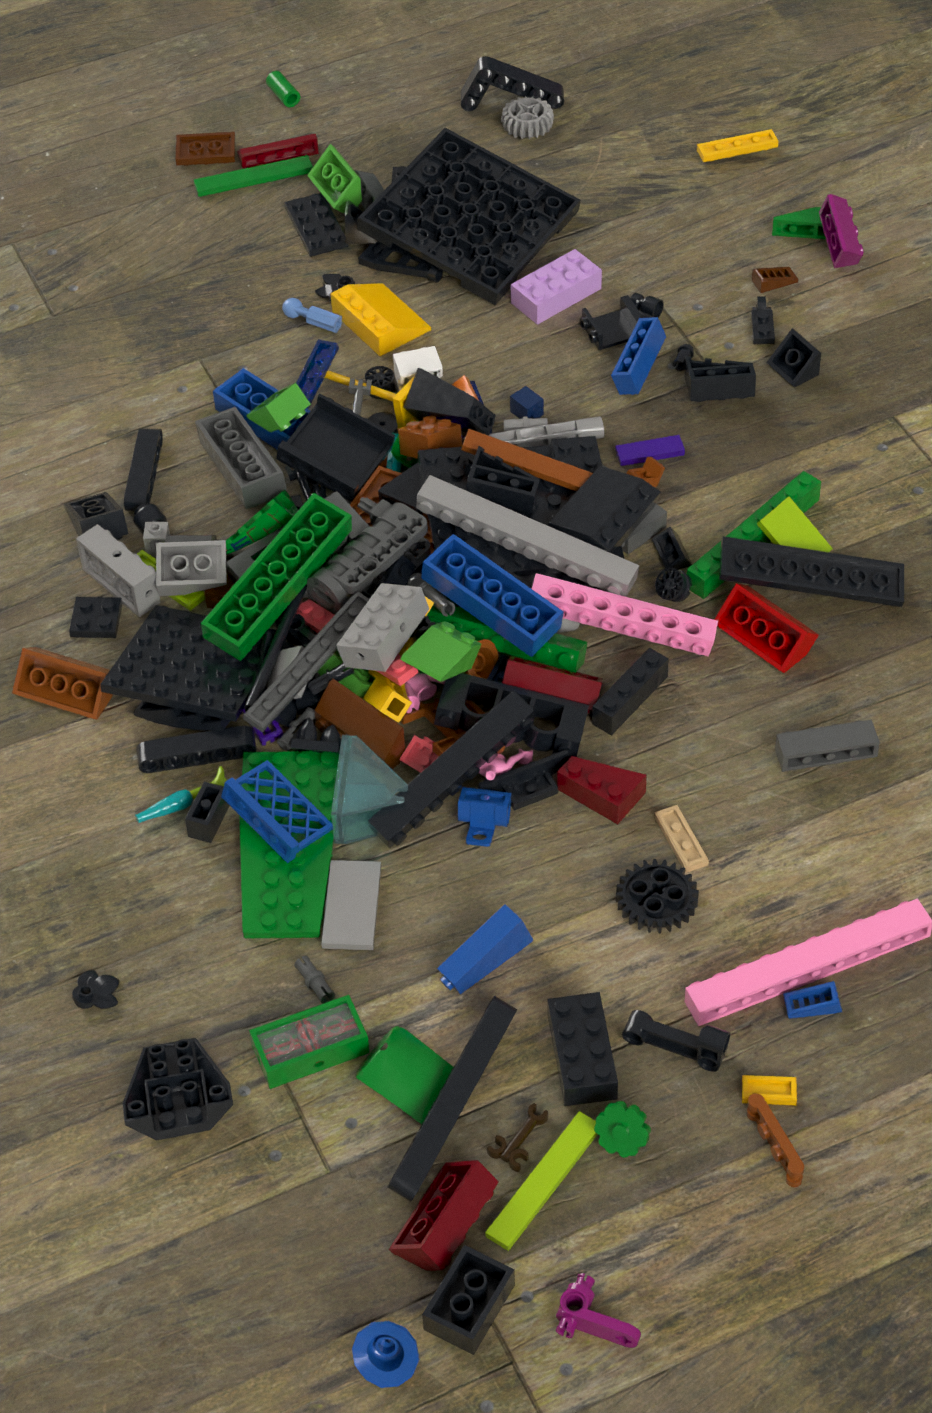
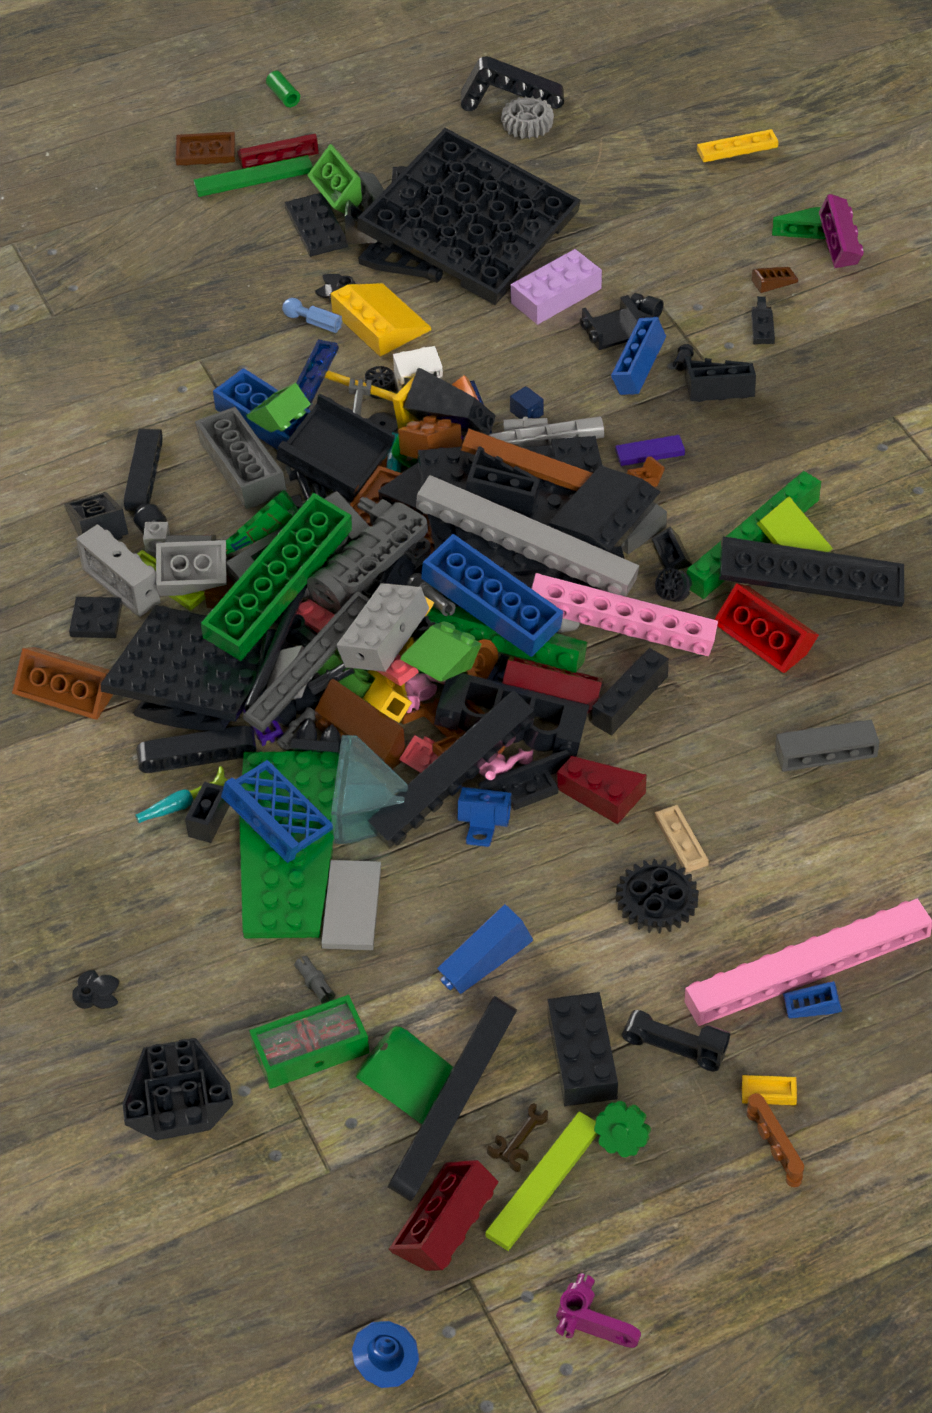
(468, 1299): black brick -> none
(796, 359): black slope -> none

